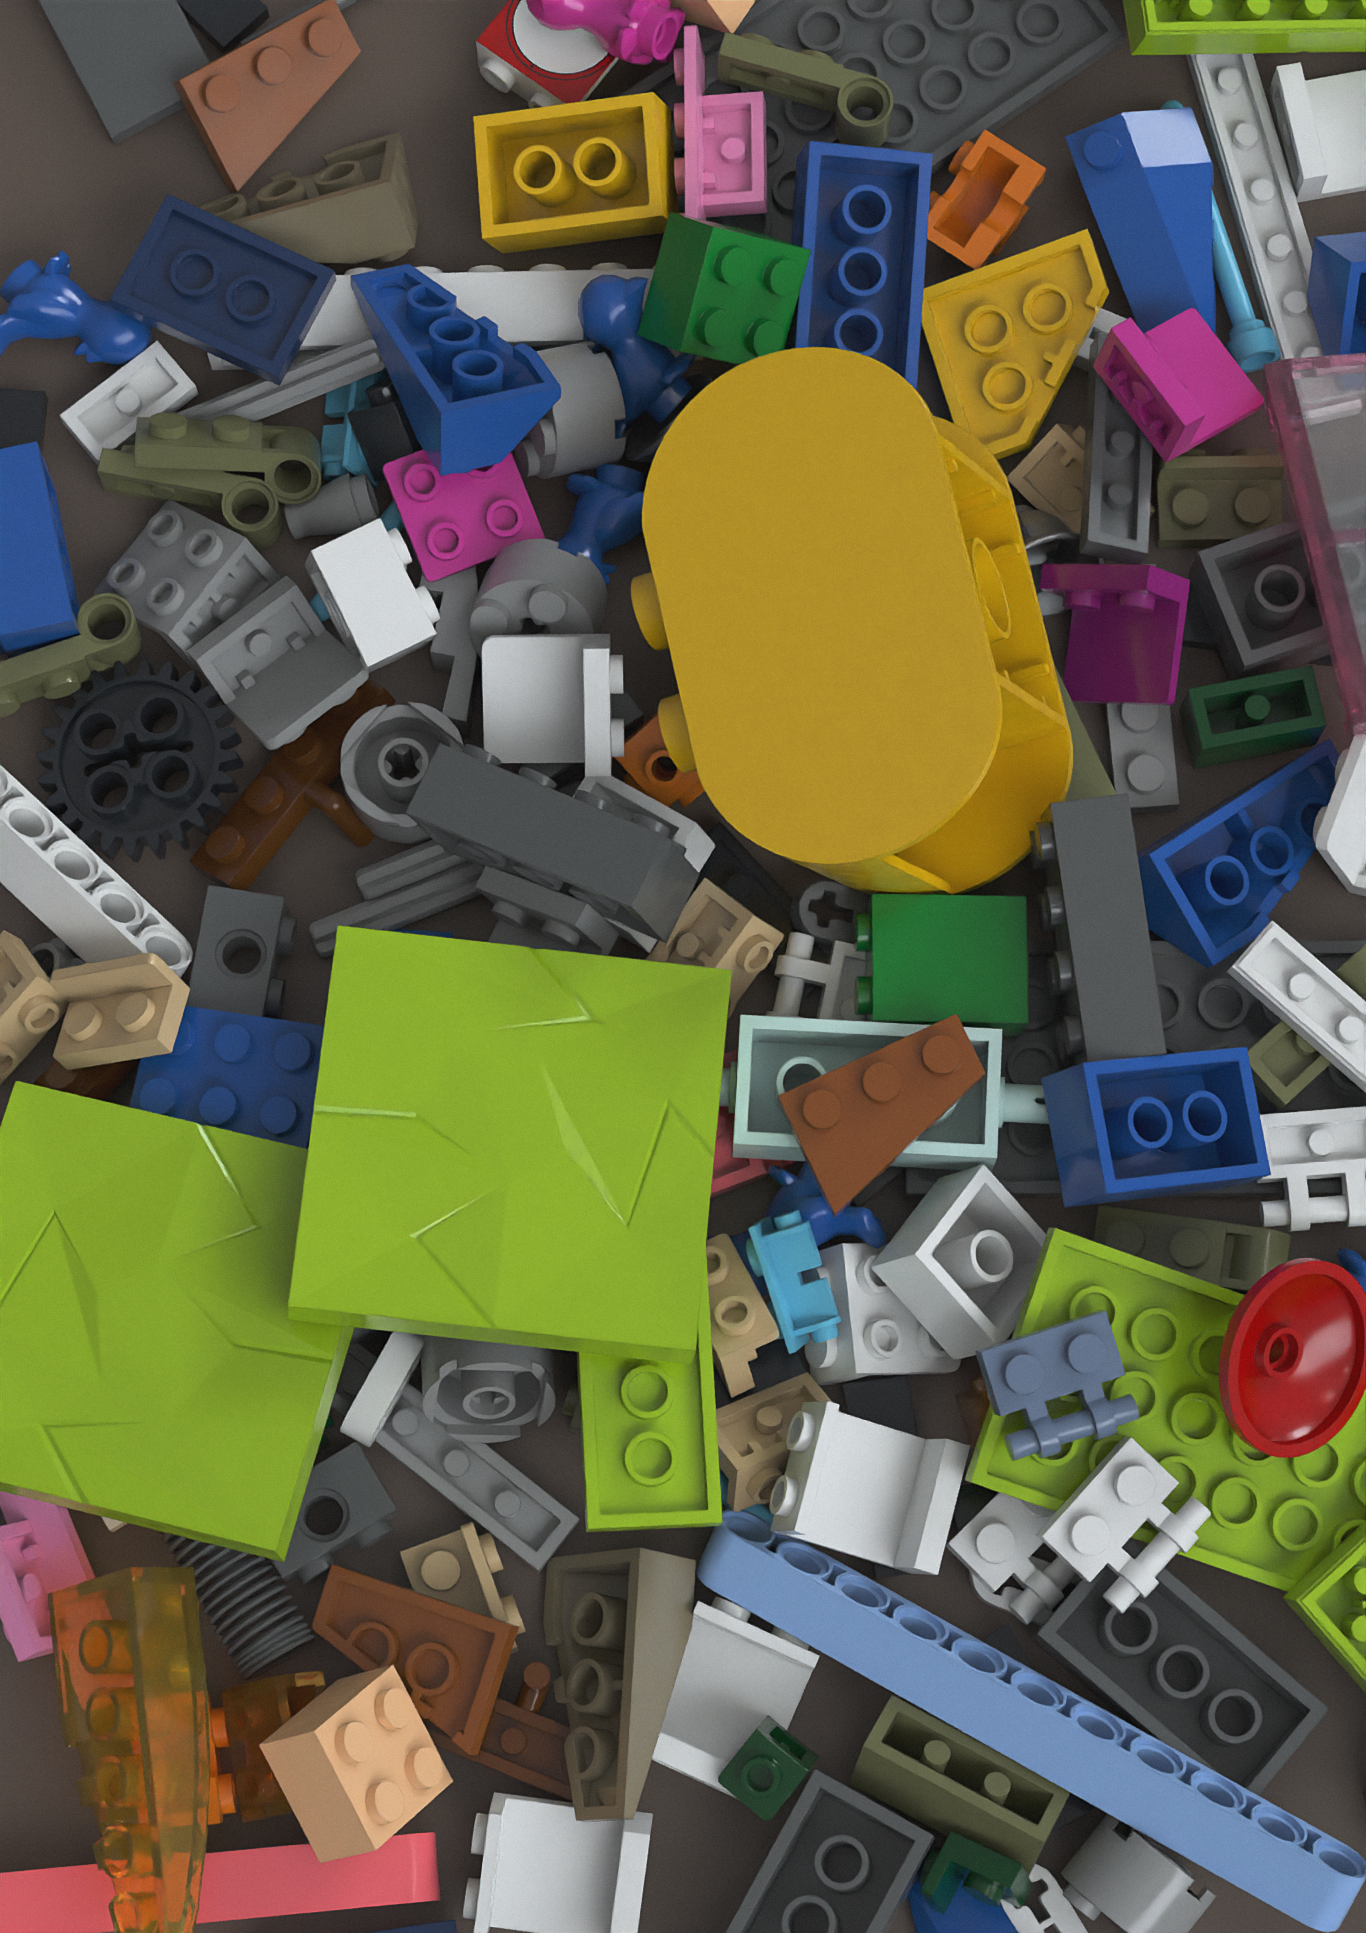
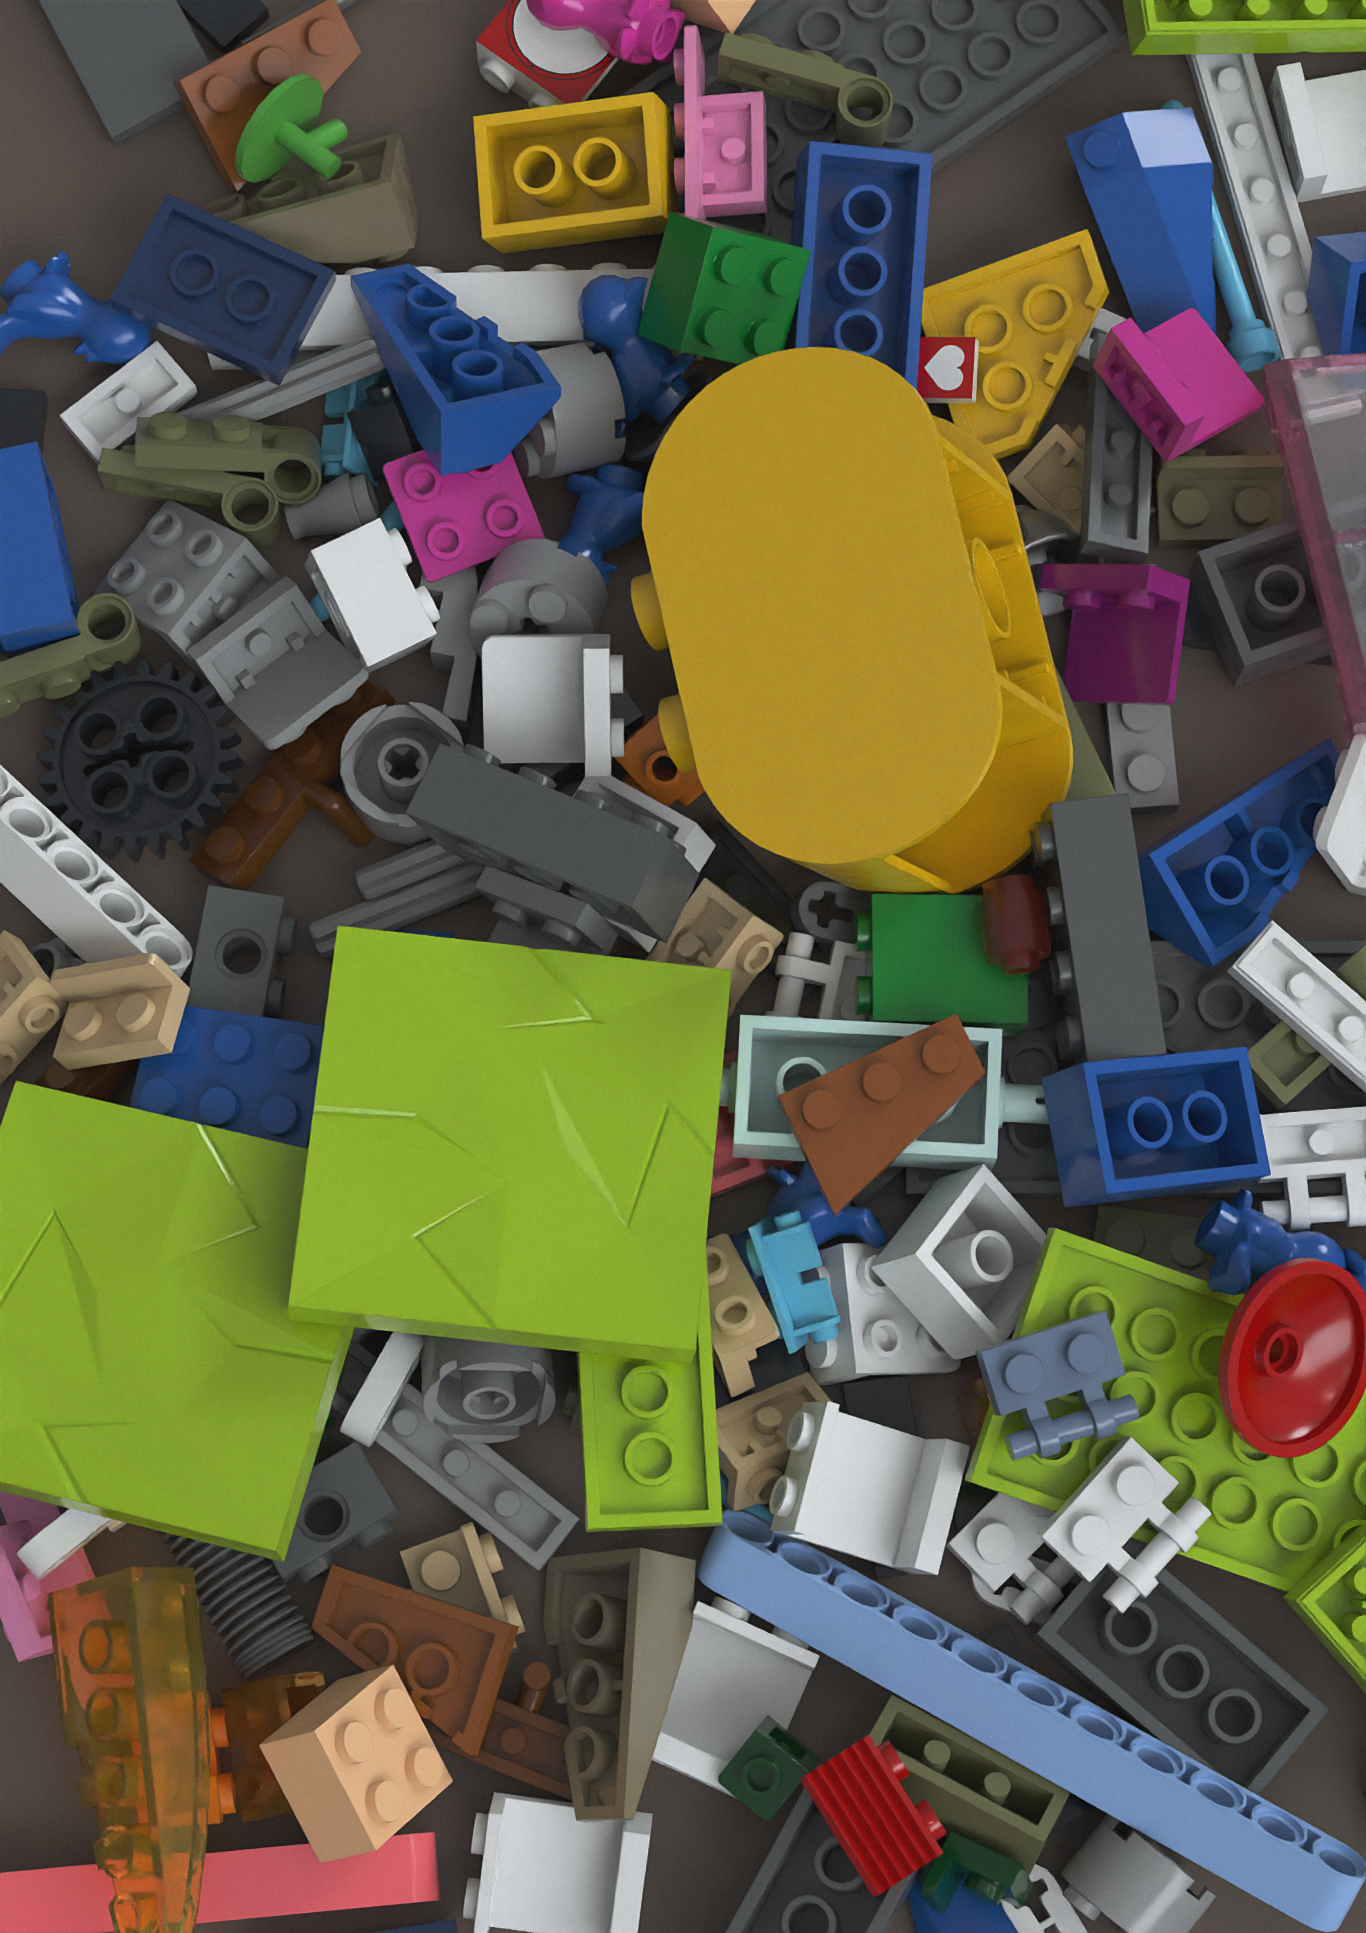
(61, 1541): none -> white beam
(284, 128): none -> bright green shield
(873, 1813): none -> red brick
(948, 369): none -> tile
(983, 200): orange cylinder -> none
(1014, 924): none -> clear red brick
(1251, 1244): none -> blue animal
(1252, 717): dark green brick -> none

